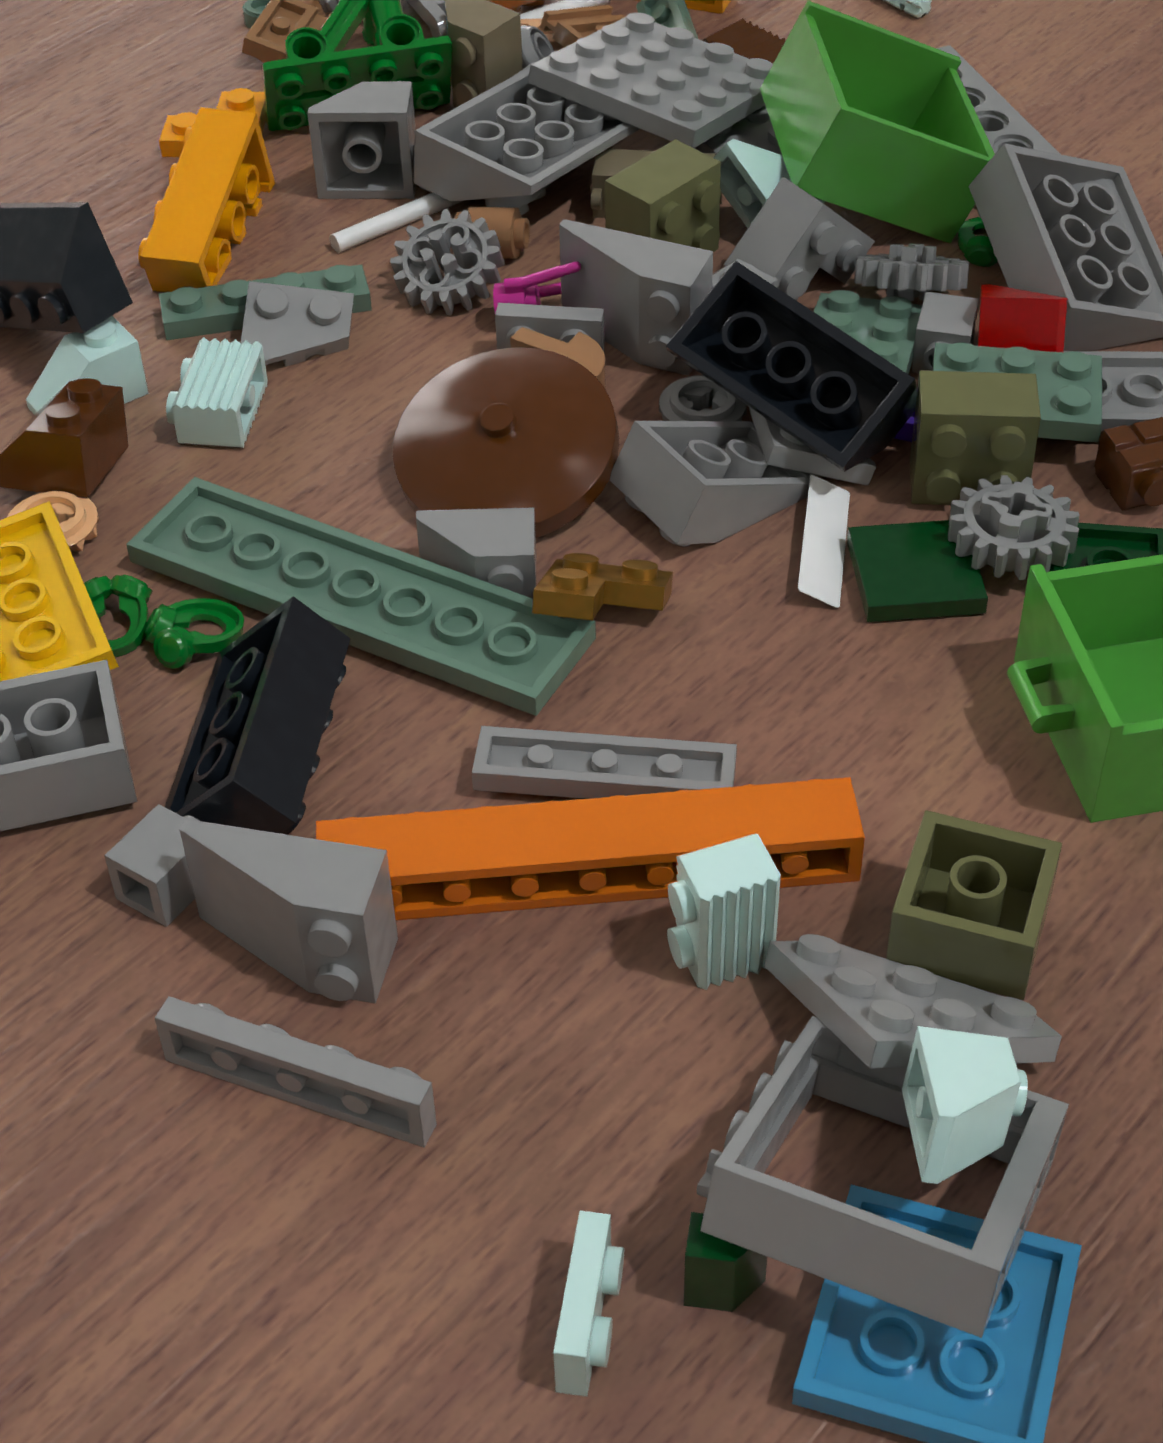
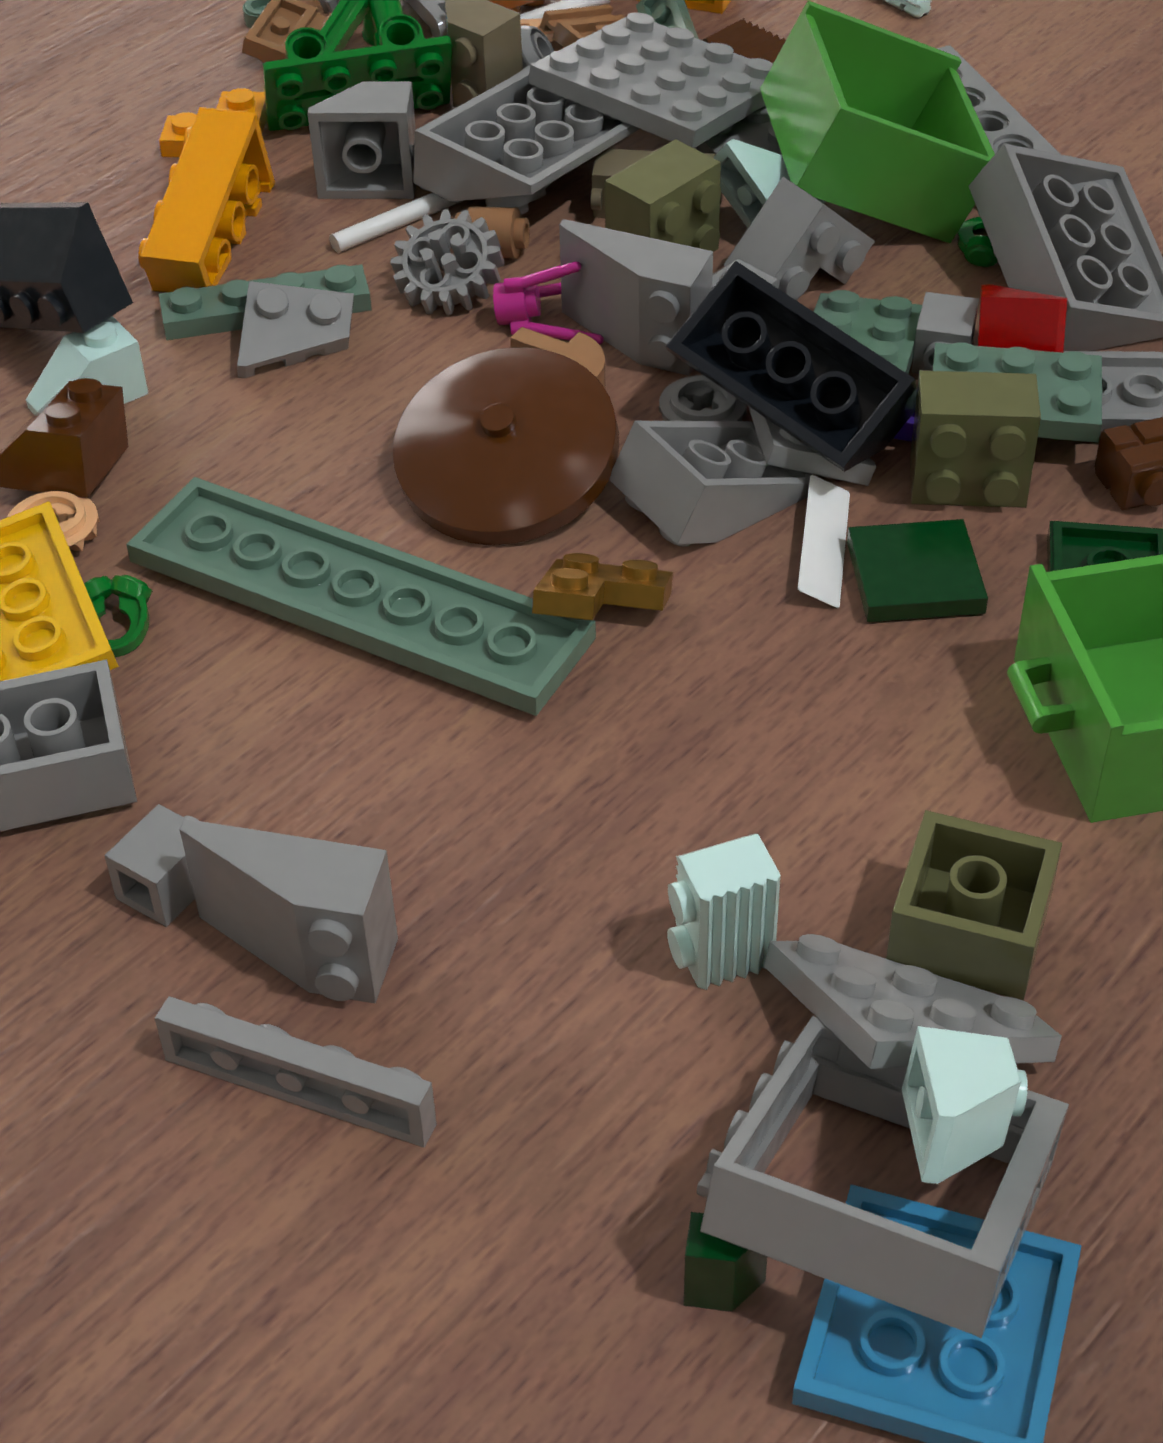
(176, 645): green piece -> none
(218, 393): light aqua brick -> none
(262, 723): black slope -> none
(482, 544): light grey slope -> none
(553, 321): light grey plate -> none
(582, 1332): light aqua plate -> none
(596, 764): light grey plate -> none
(602, 846): orange brick -> none
(911, 271): light grey gear -> none
(1013, 526): light grey gear -> none

